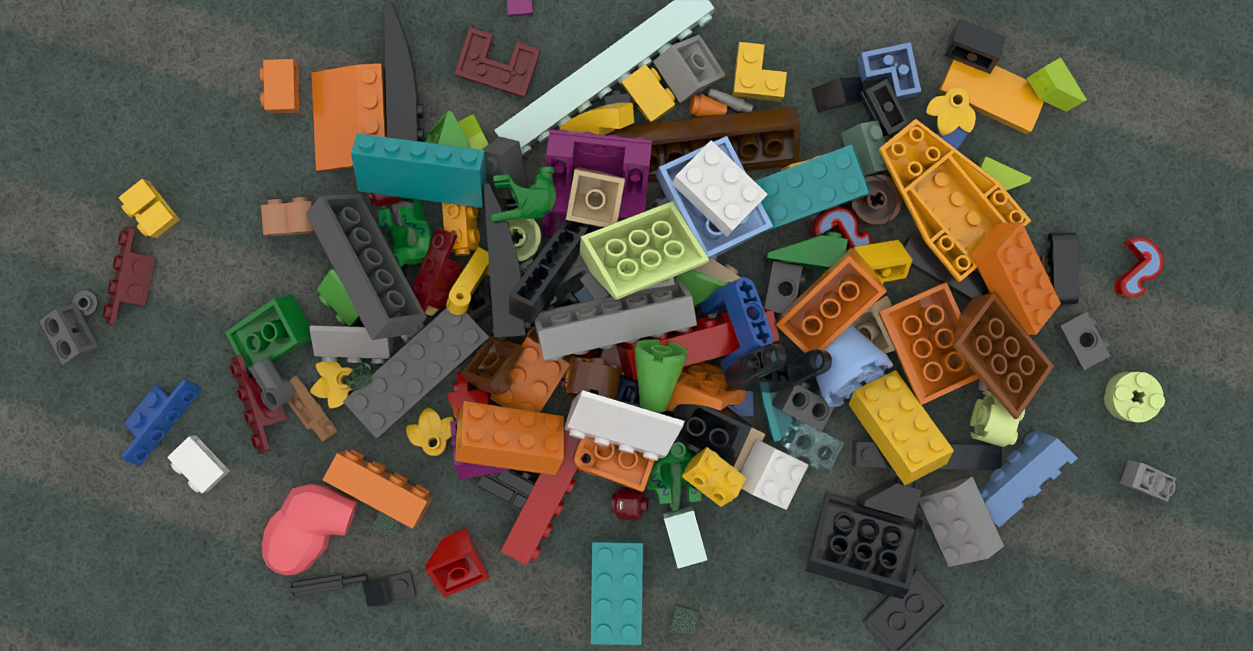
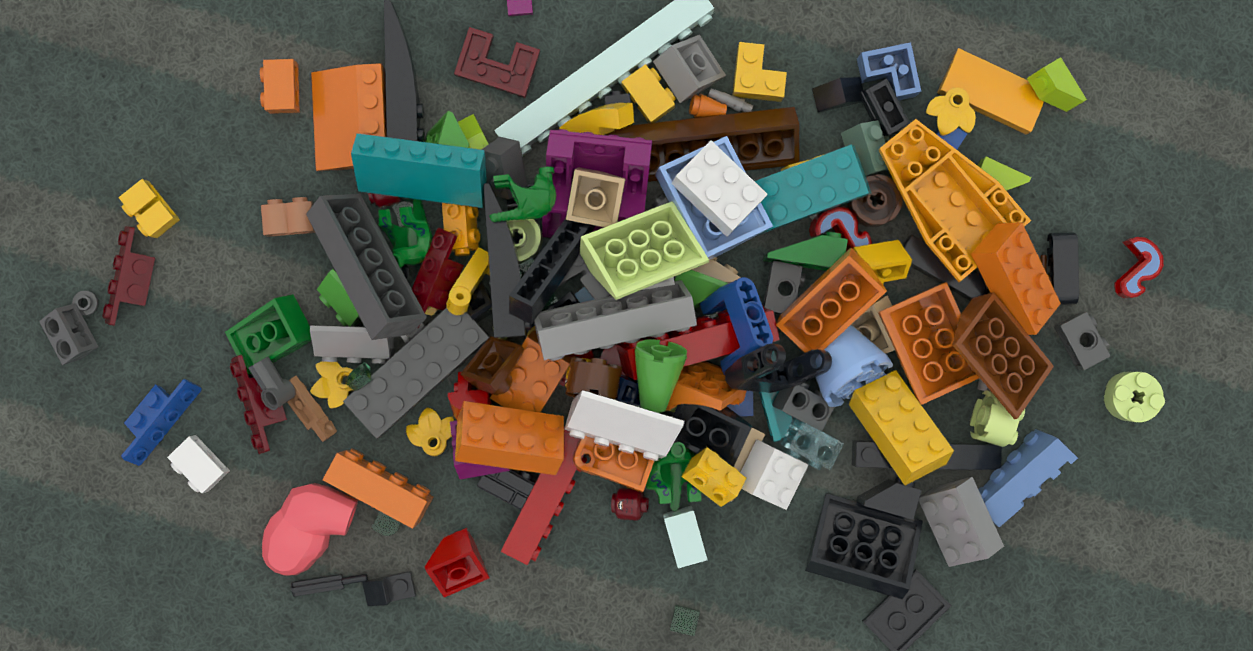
(616, 591): teal brick -> none
(975, 46): black brick -> none
(1148, 480): light grey slope -> none

